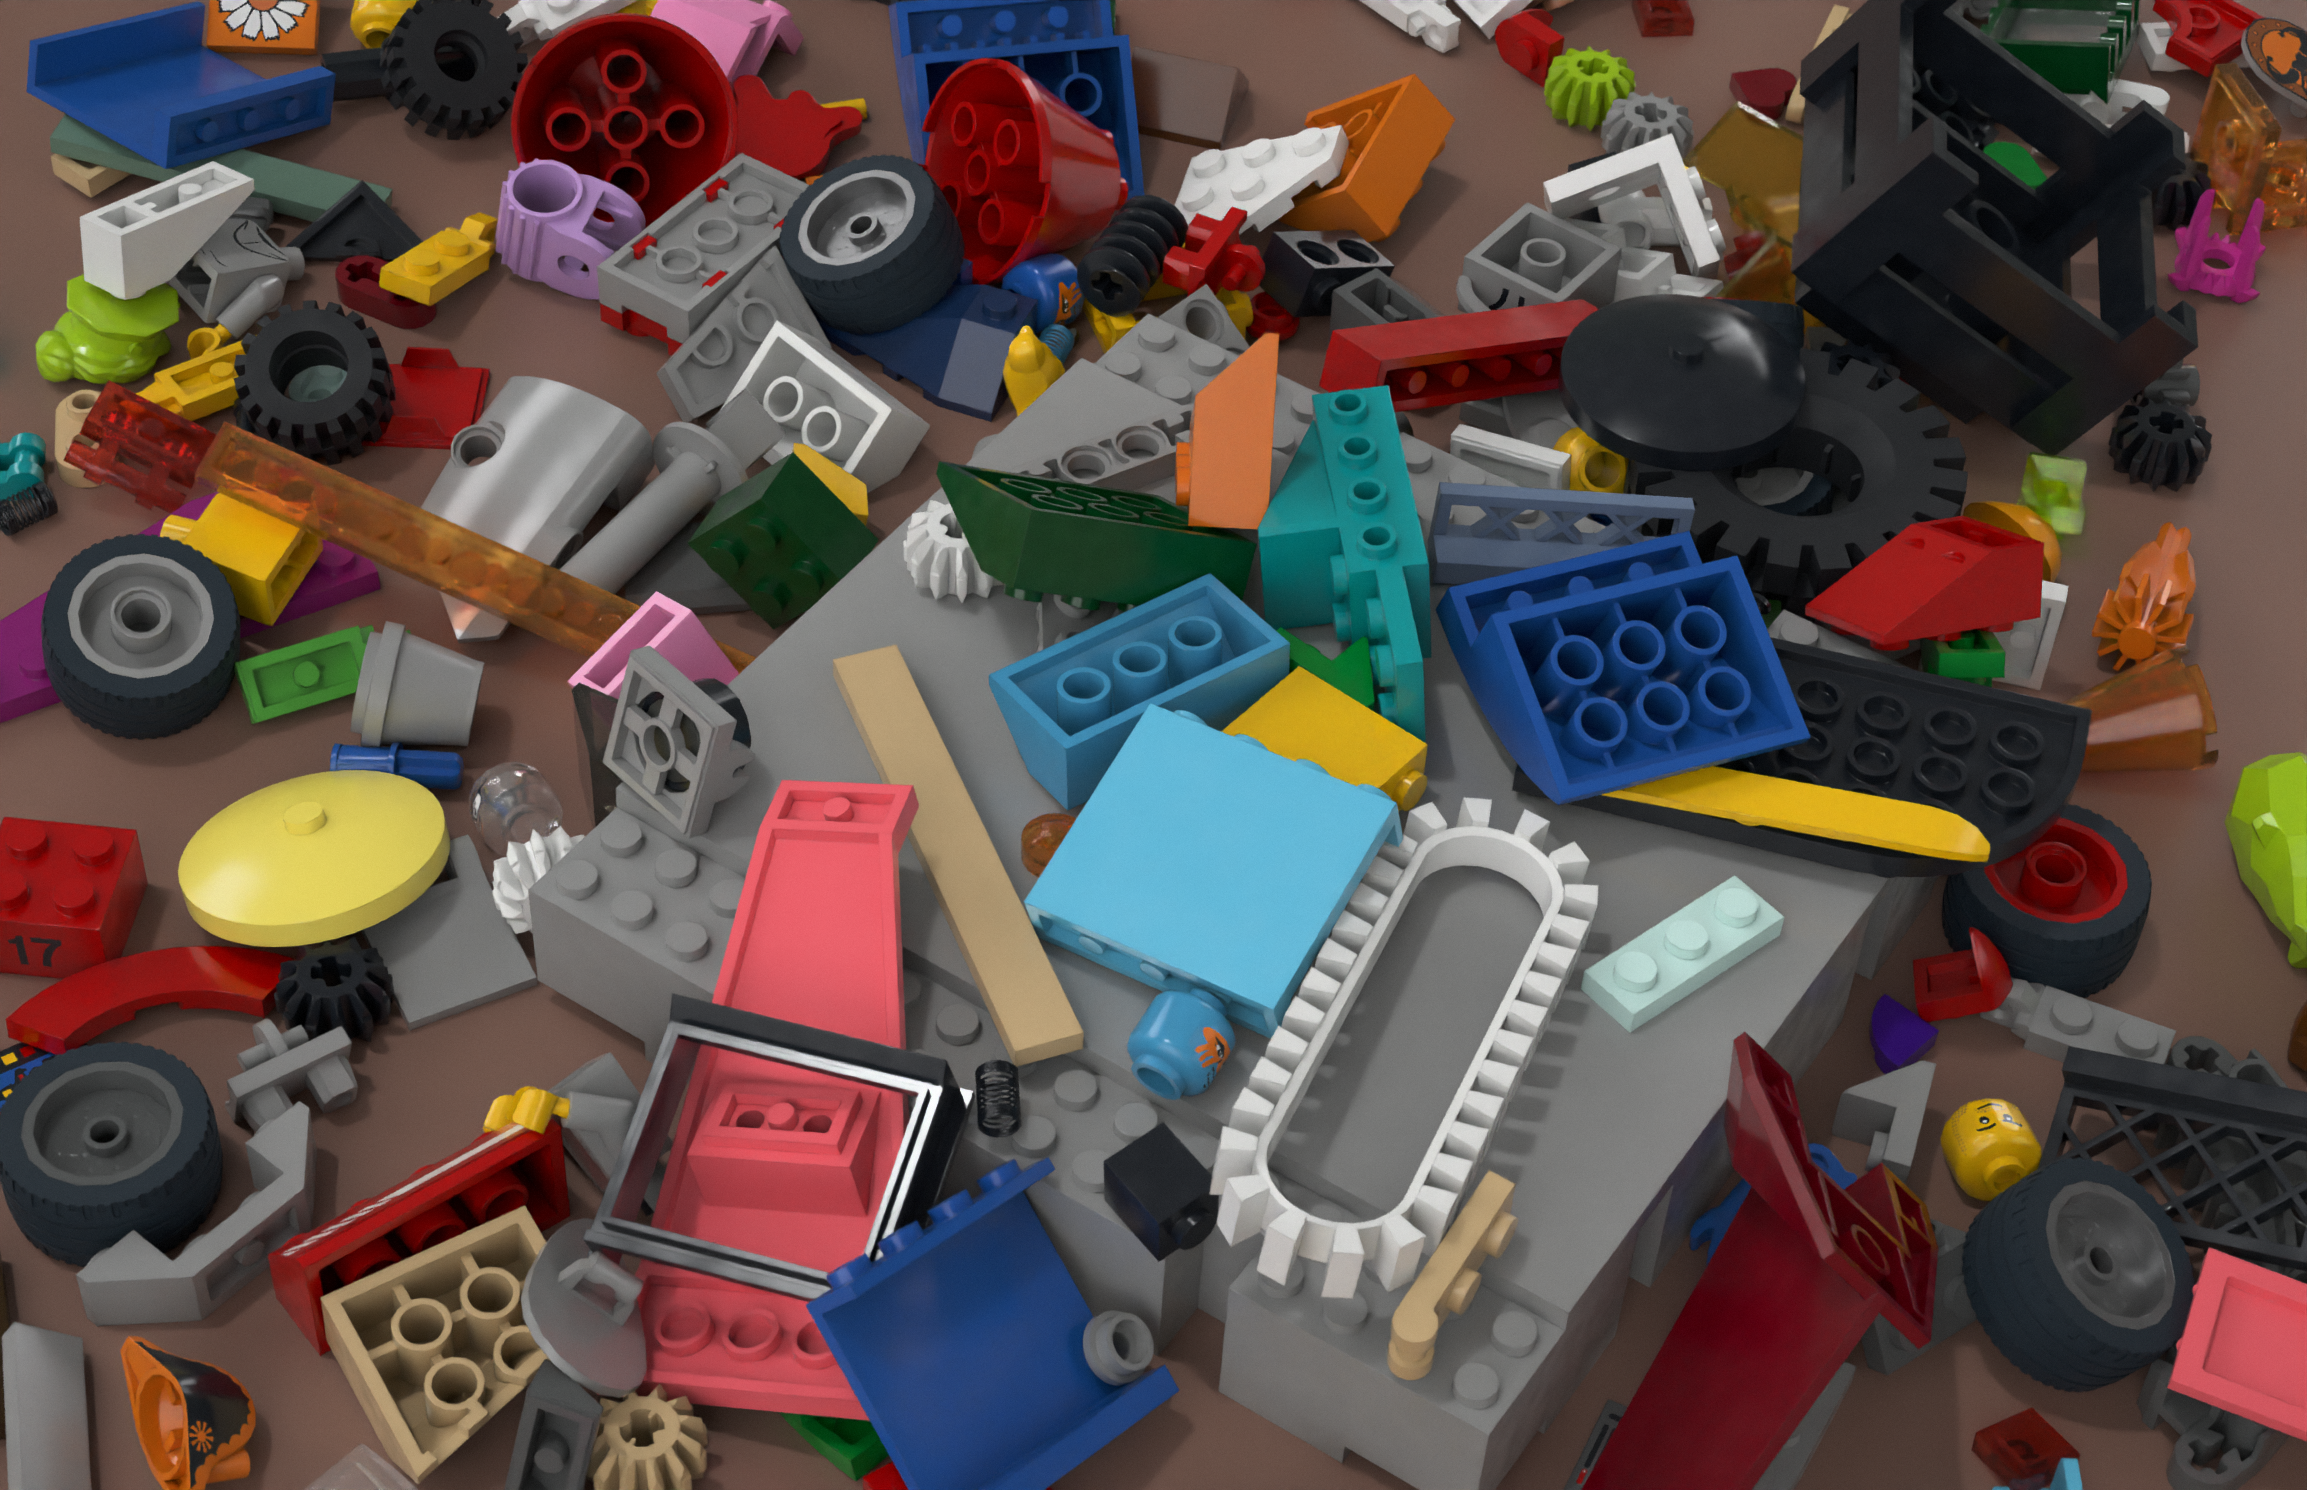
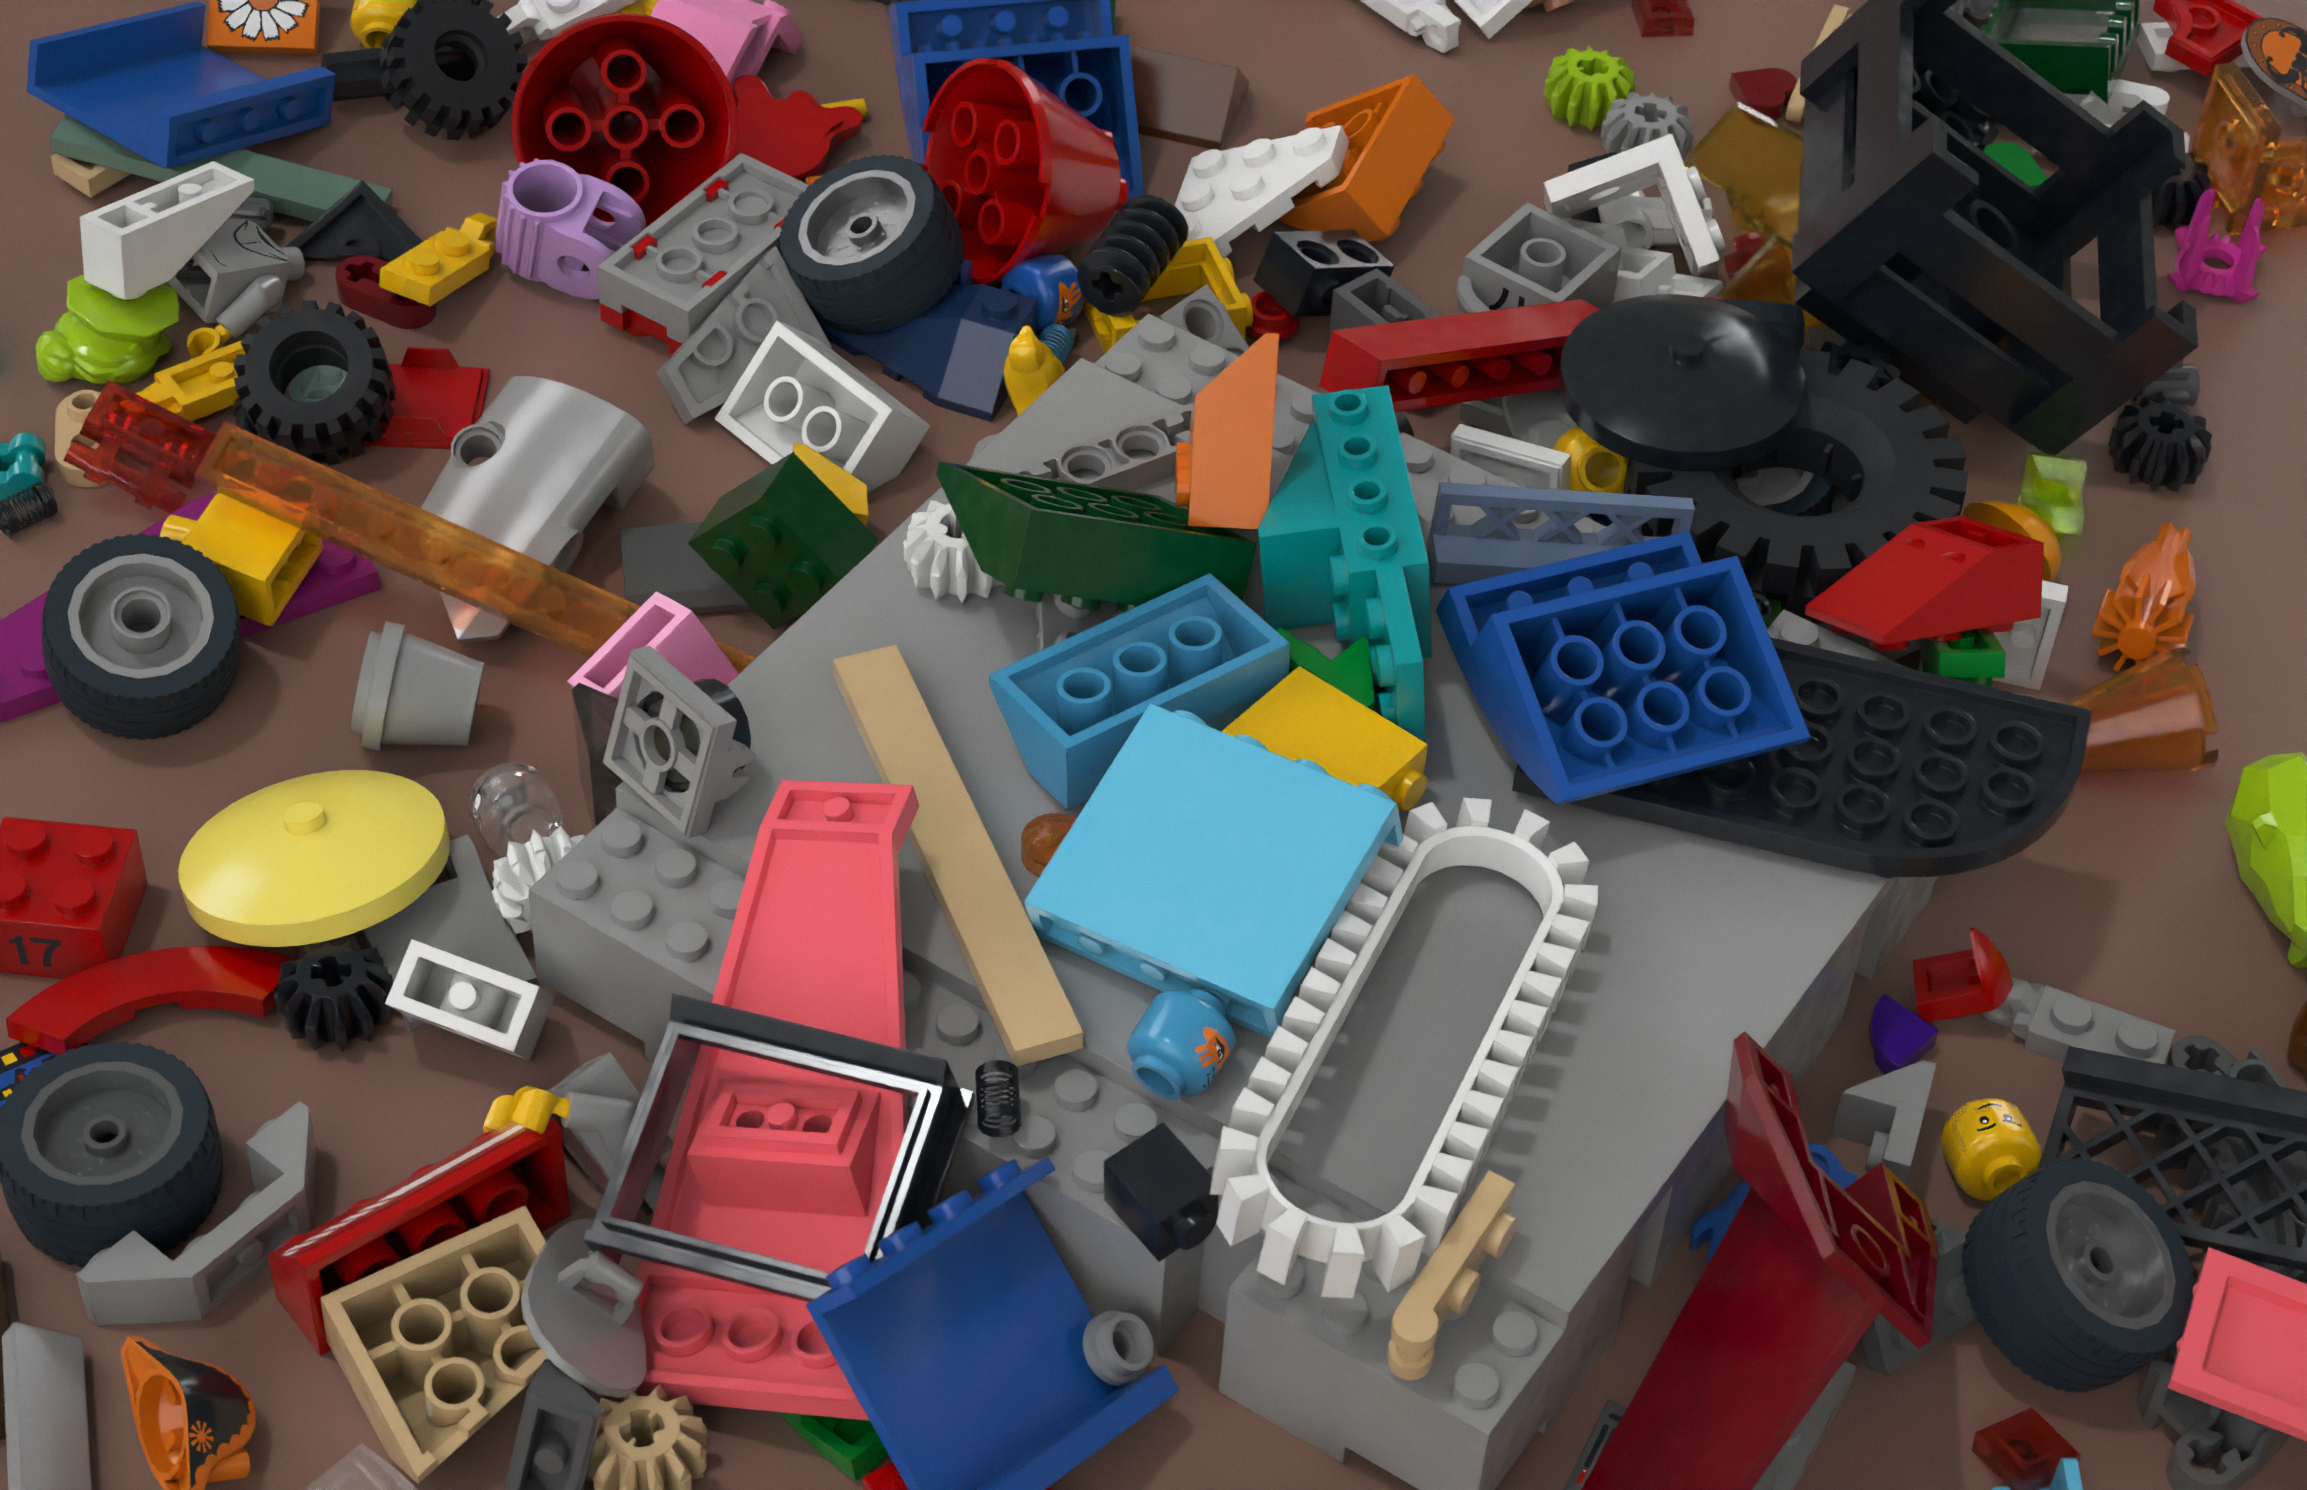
(286, 1066): light grey hips -> none
(302, 673): bright green hinge -> none
(427, 768): blue axle -> none
(470, 1000): none -> white brick
(694, 473): light grey piece -> none
(1214, 257): red hips -> none
(1529, 43): red plate -> none
(1682, 953): light aqua plate -> none
(1816, 811): yellow piece -> none
(2061, 907): black wheel -> none

